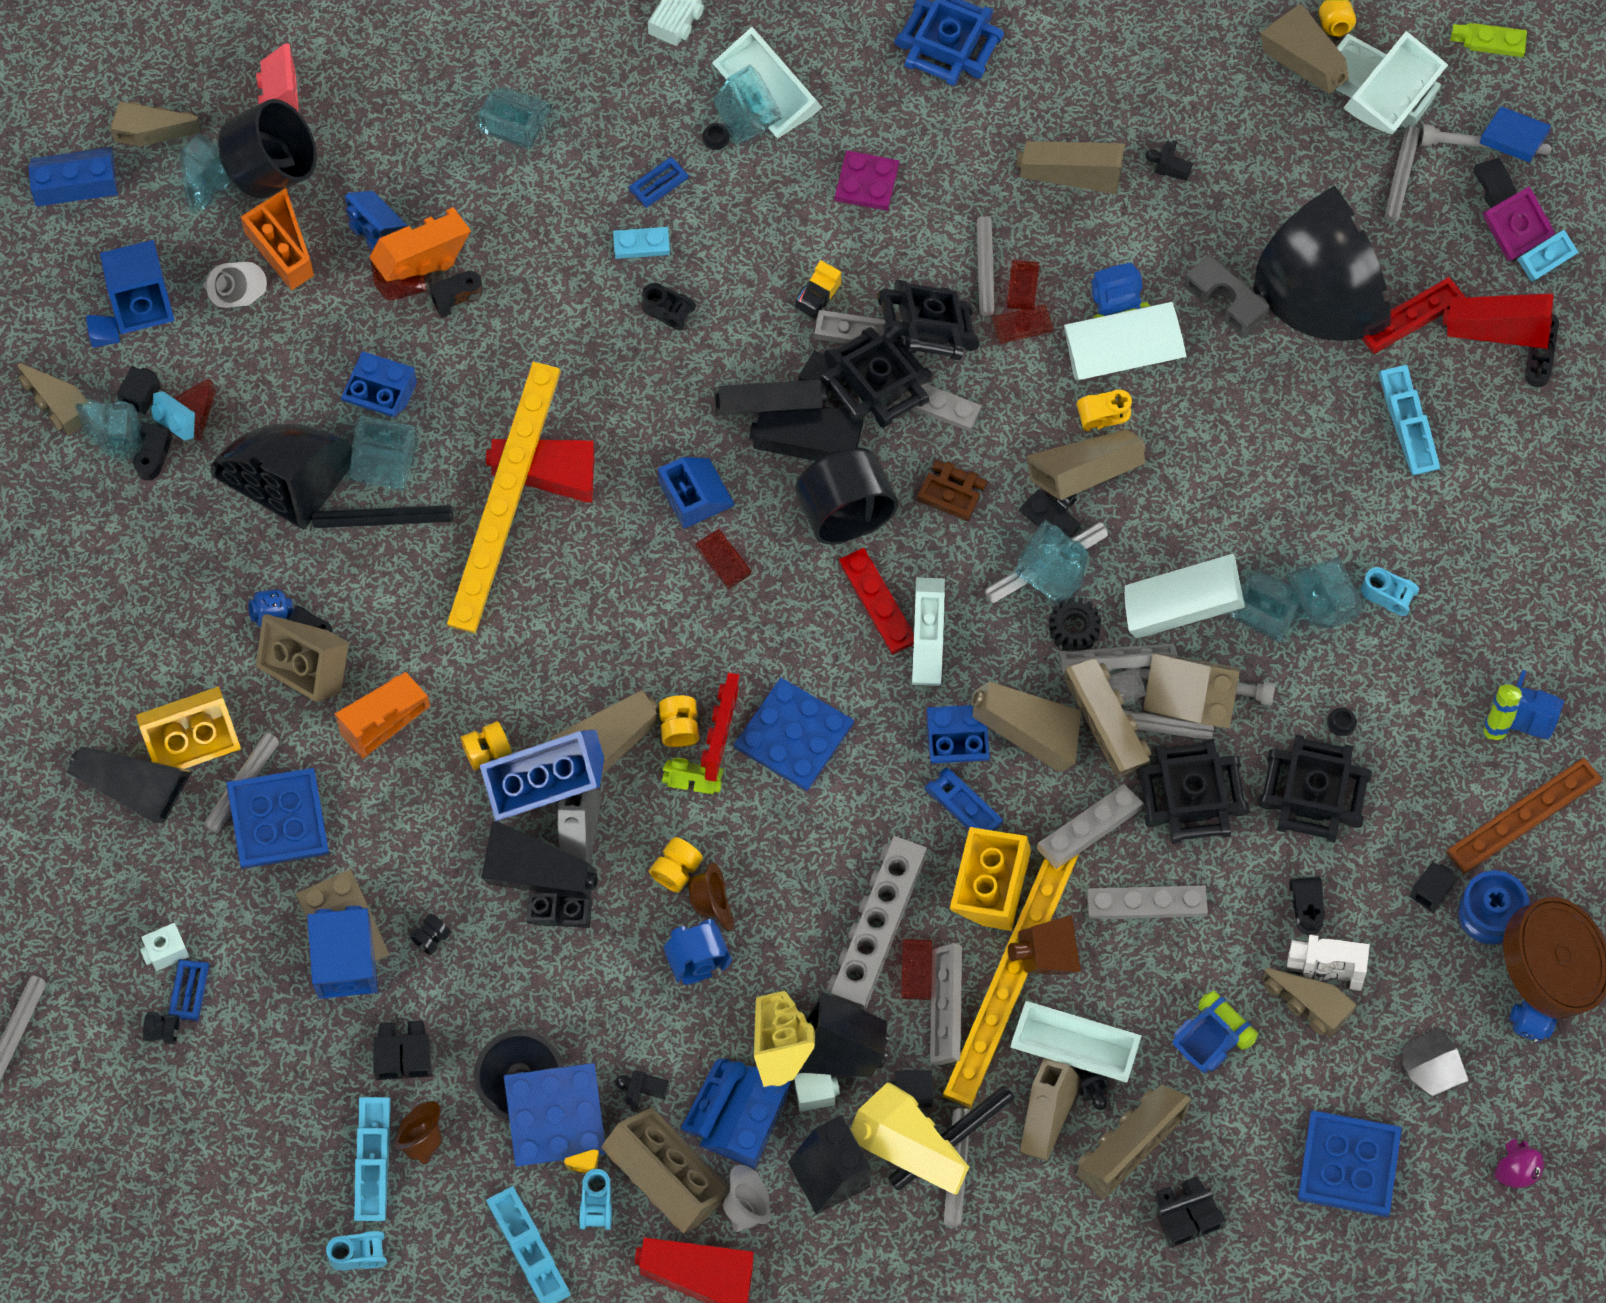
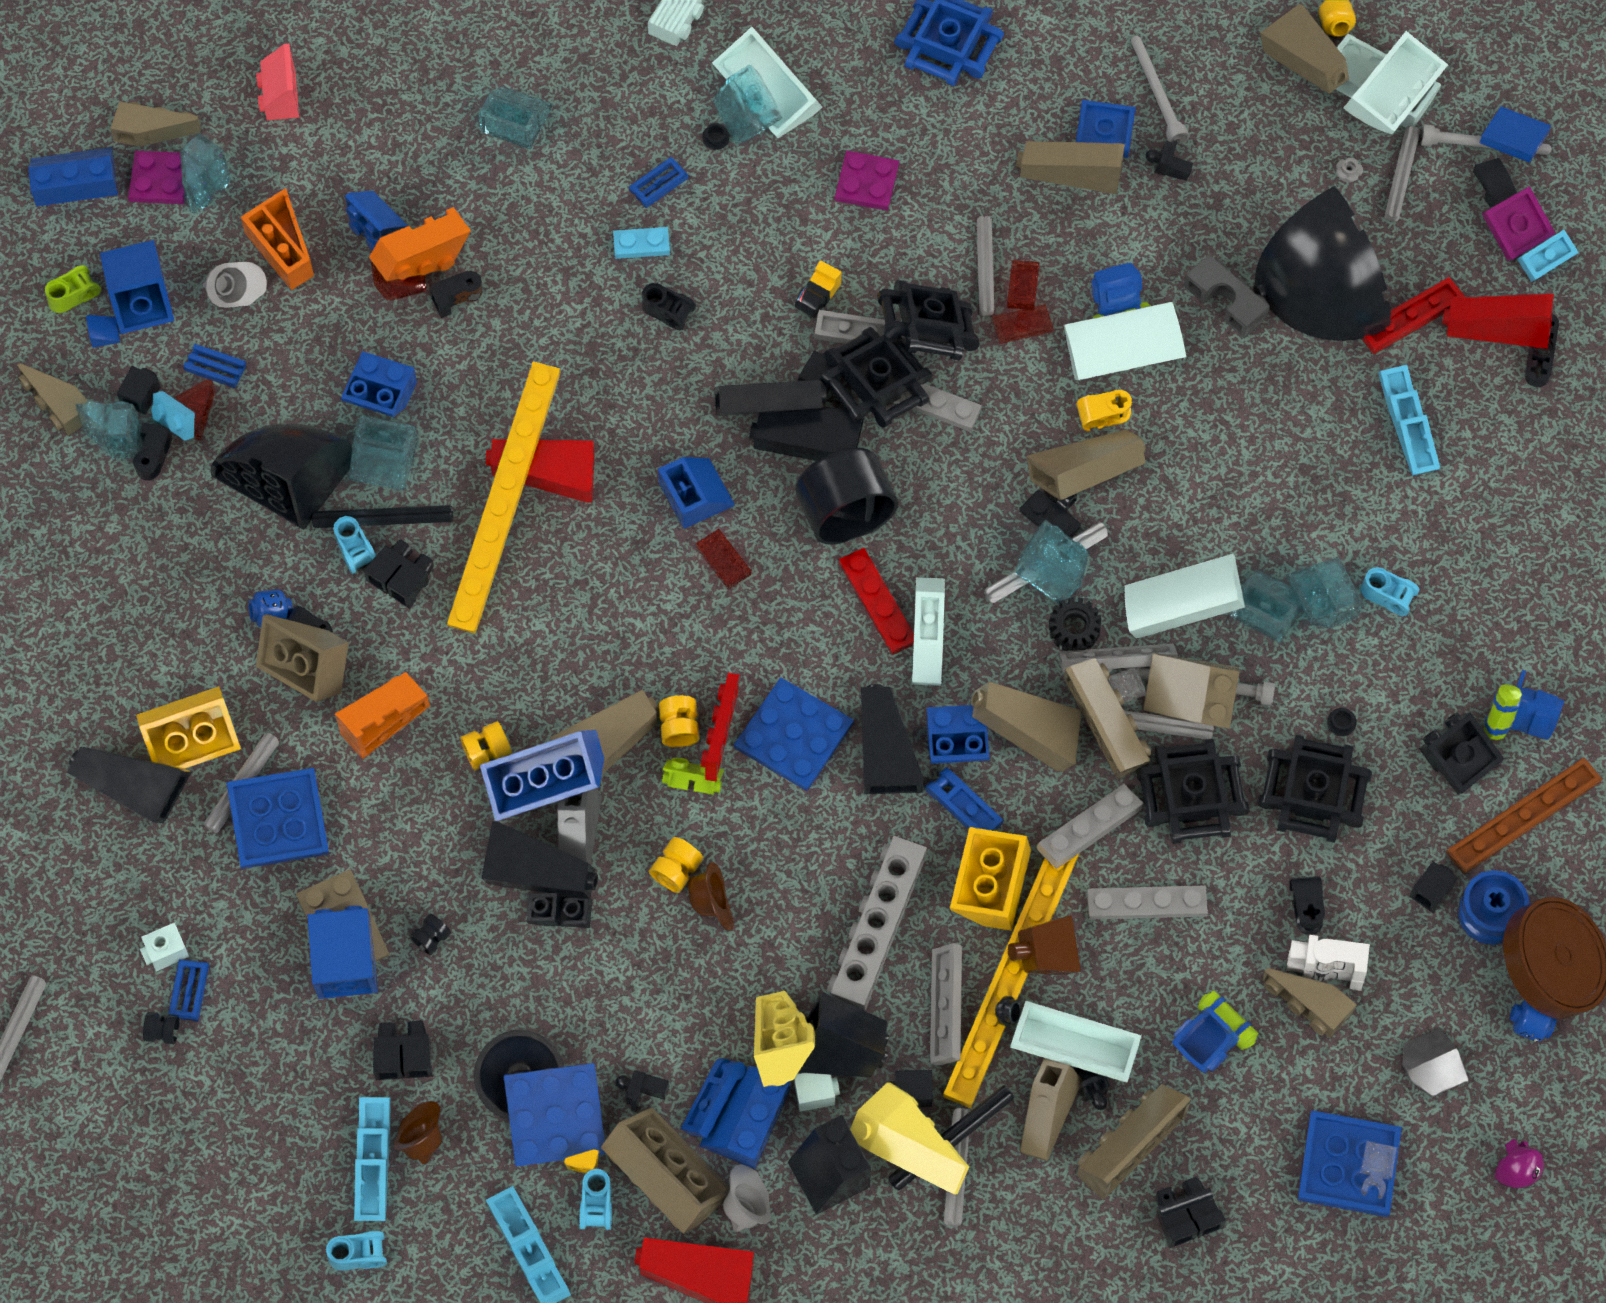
(72, 288): none -> lime piece
(157, 178): none -> magenta plate
(193, 357): none -> blue tile
(267, 149): black piece -> none
(354, 548): none -> medium azure piece
(397, 575): none -> black hips
(696, 952): blue brick -> none
(887, 751): none -> black slope
(916, 969): clear red plate -> none
(948, 496): reddish brown plate -> none
(1008, 1011): none -> black plate
(1106, 123): none -> blue plate
(1175, 129): none -> light grey piece
(1346, 175): none -> light grey plate
(1378, 1164): none -> clear plate
(1461, 751): none -> black plate
(1490, 39): lime hinge -> none

